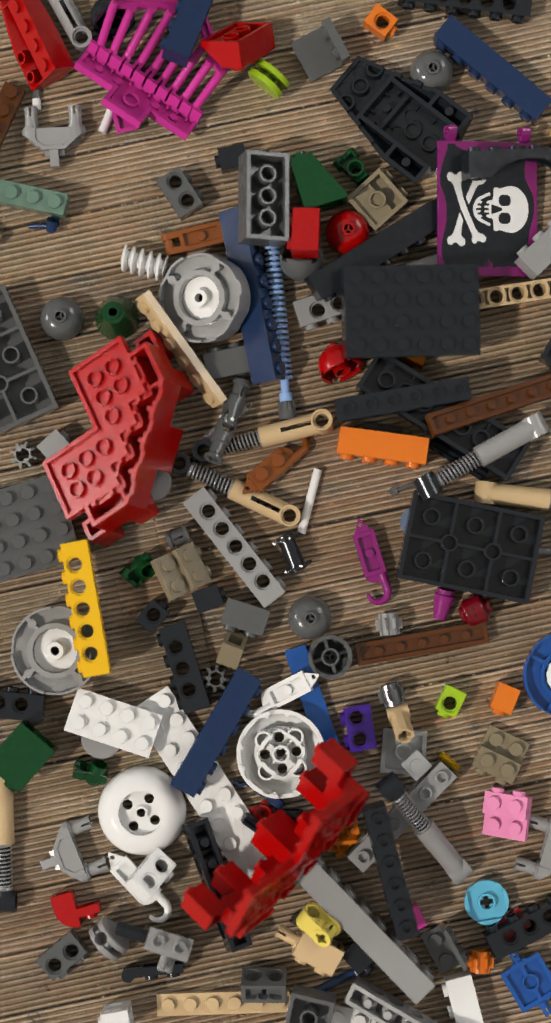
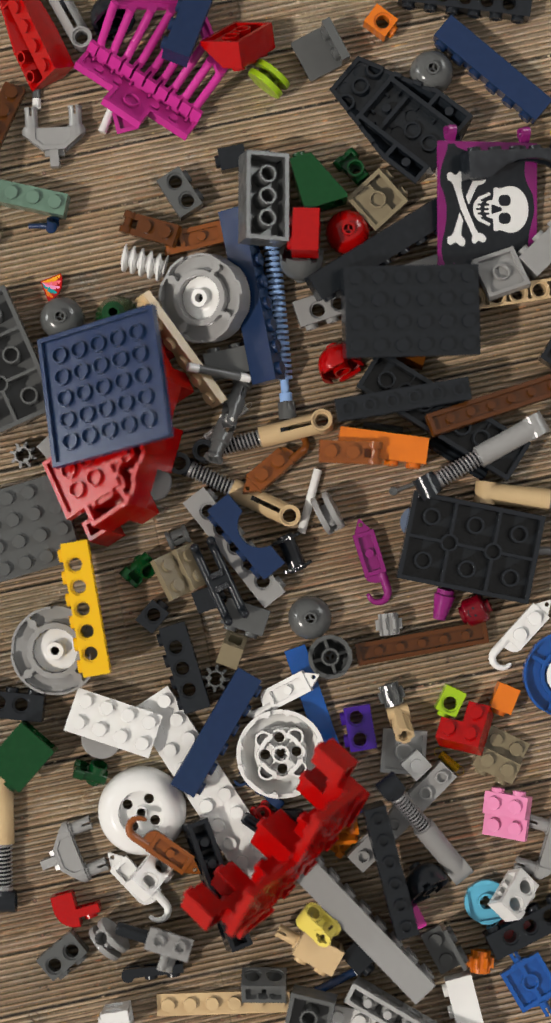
(52, 286): none -> tile
(105, 387): none -> dark blue plate
(151, 229): none -> reddish brown plate
(163, 848): none -> dark orange plate
(218, 372): none -> dark grey bar
(219, 581): none -> black piece
(226, 515): none -> dark blue arch
(328, 513): none -> light grey head
(349, 452): none -> dark orange plate
(424, 880): none -> black cylinder
(468, 734): none -> red brick
(501, 273): none -> light grey plate
(513, 895): none -> white brick
(520, 632): none -> white plate

